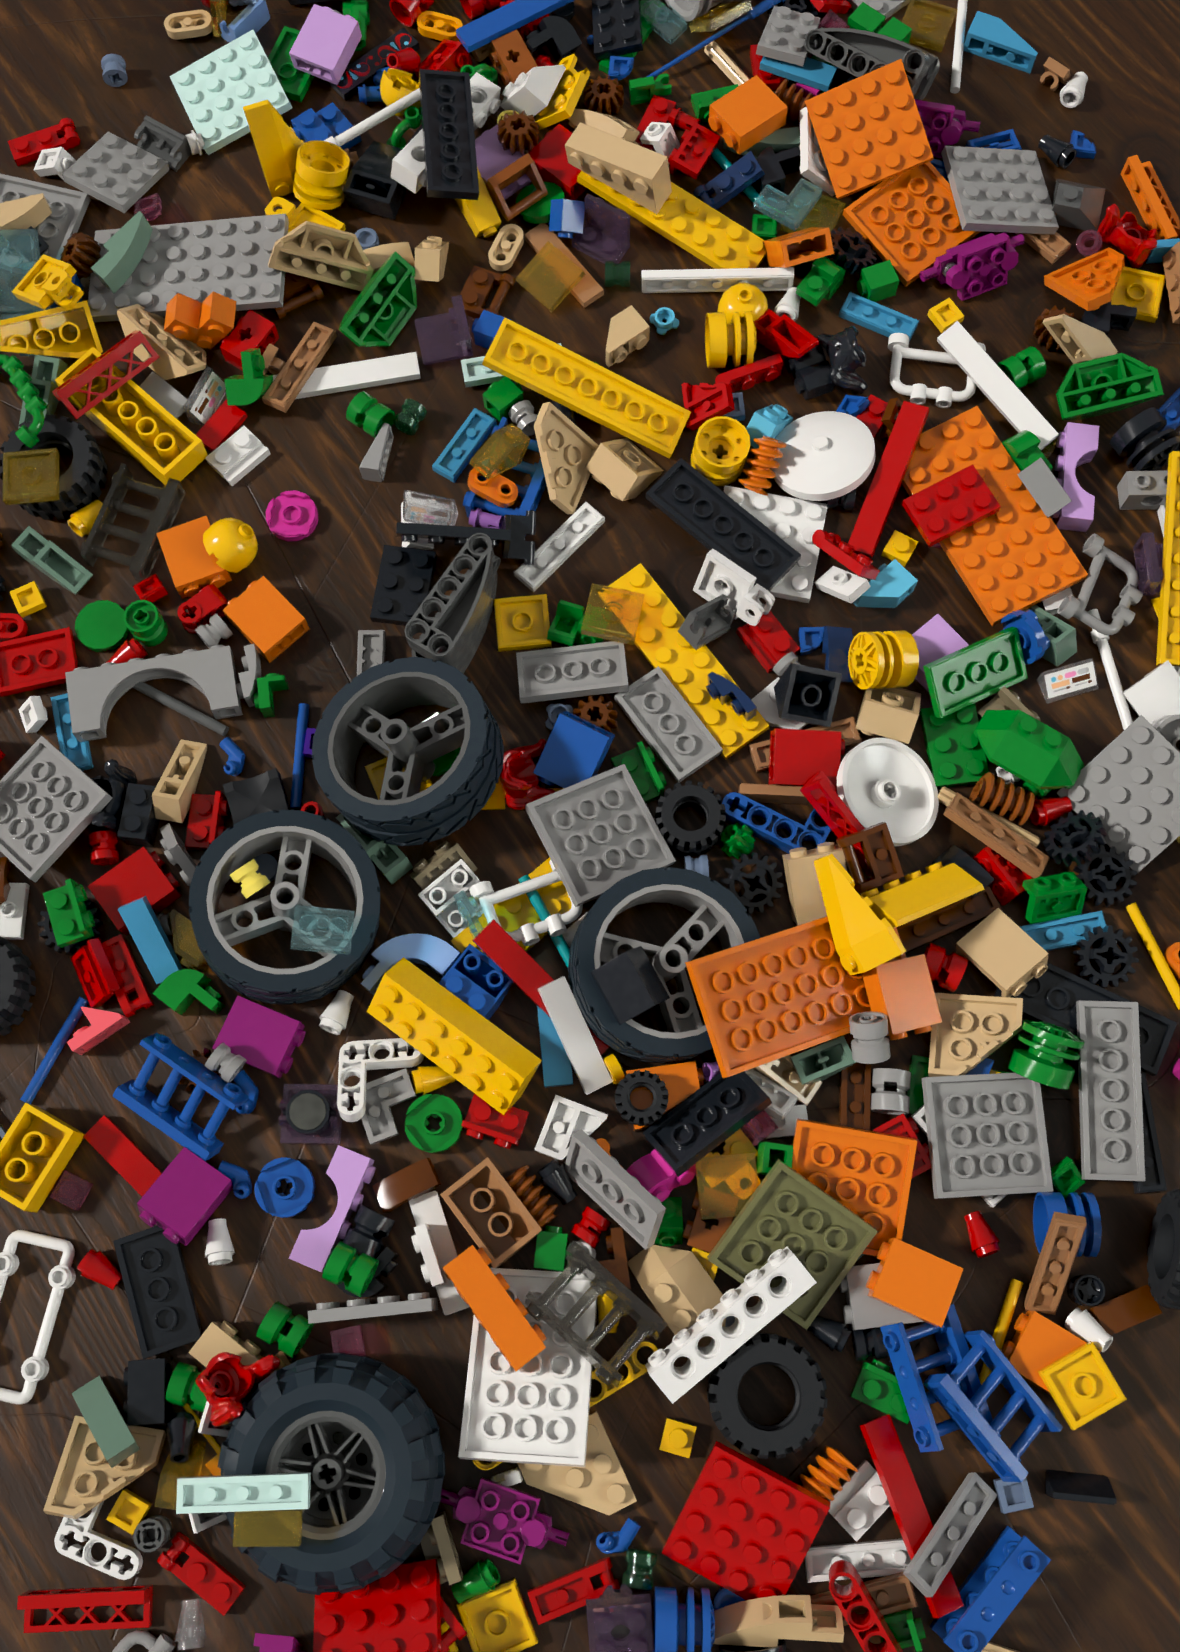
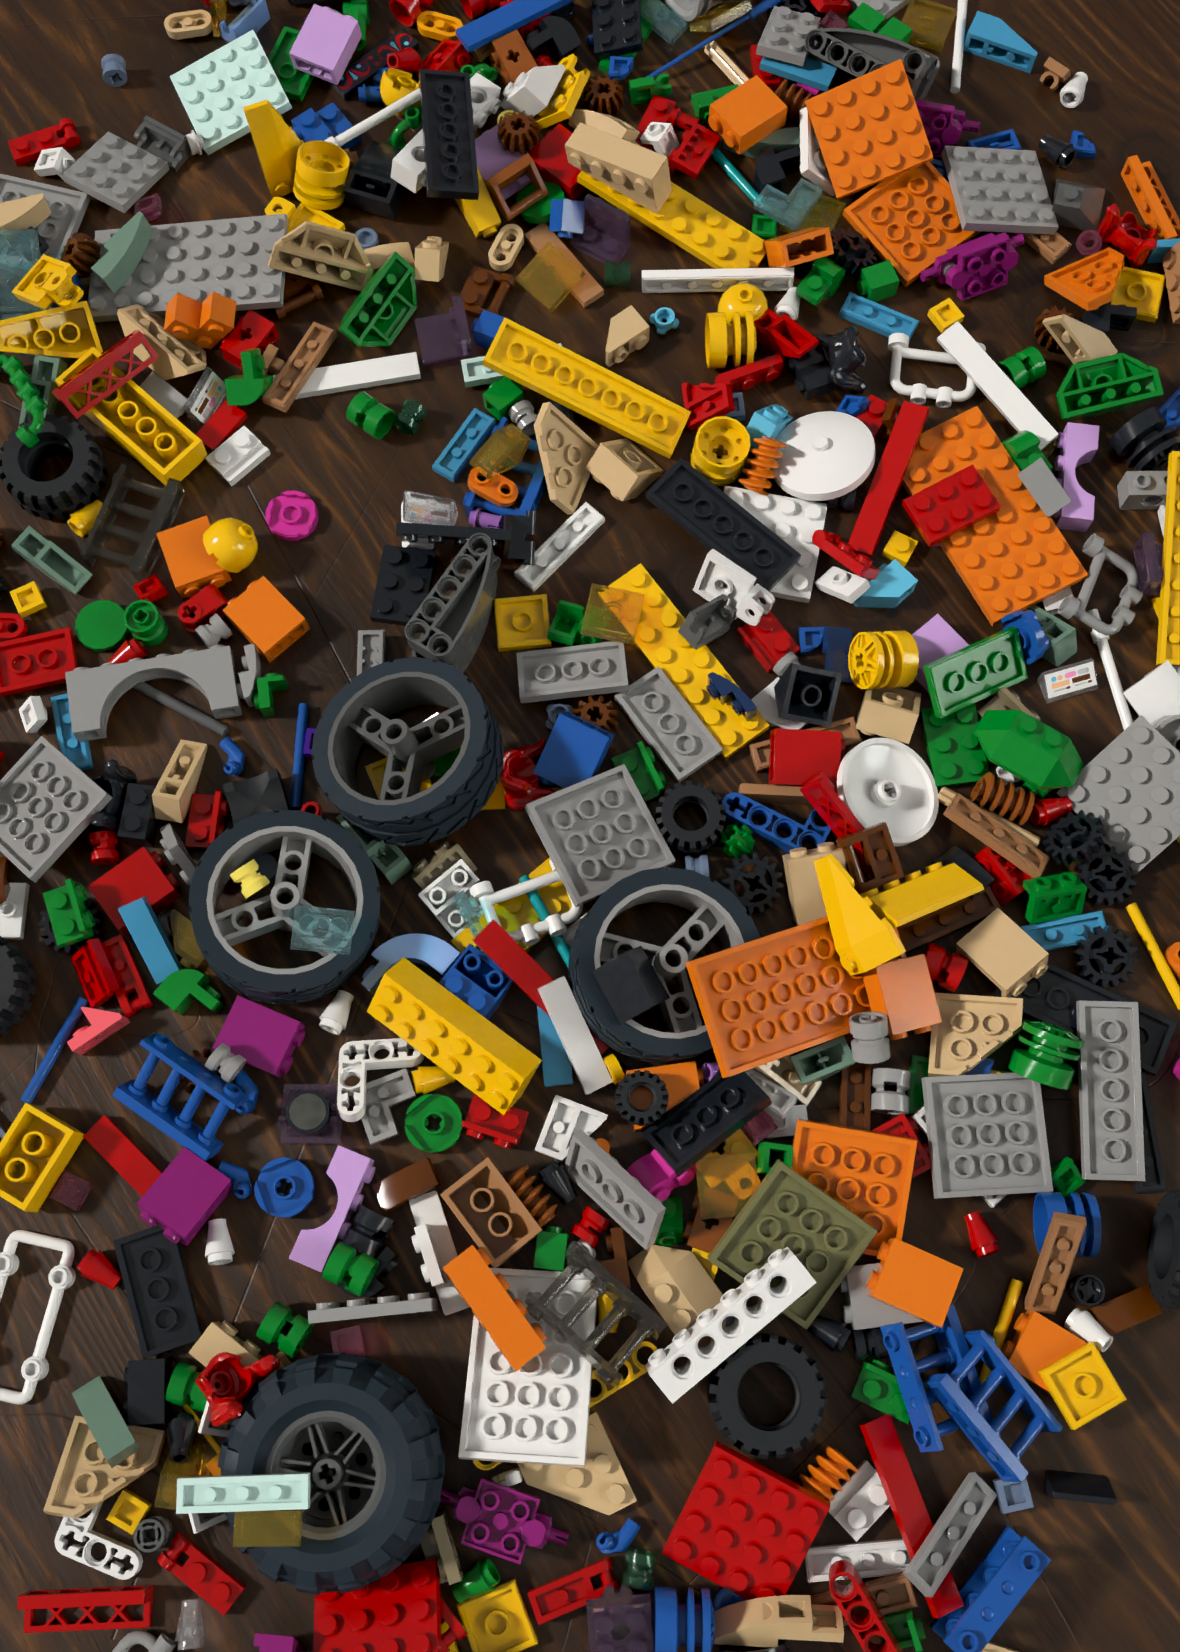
(31, 476): clear yellow tile -> none
(376, 459): light grey slope -> none
(677, 1437): yellow plate -> none
(730, 181): dark blue plate -> none

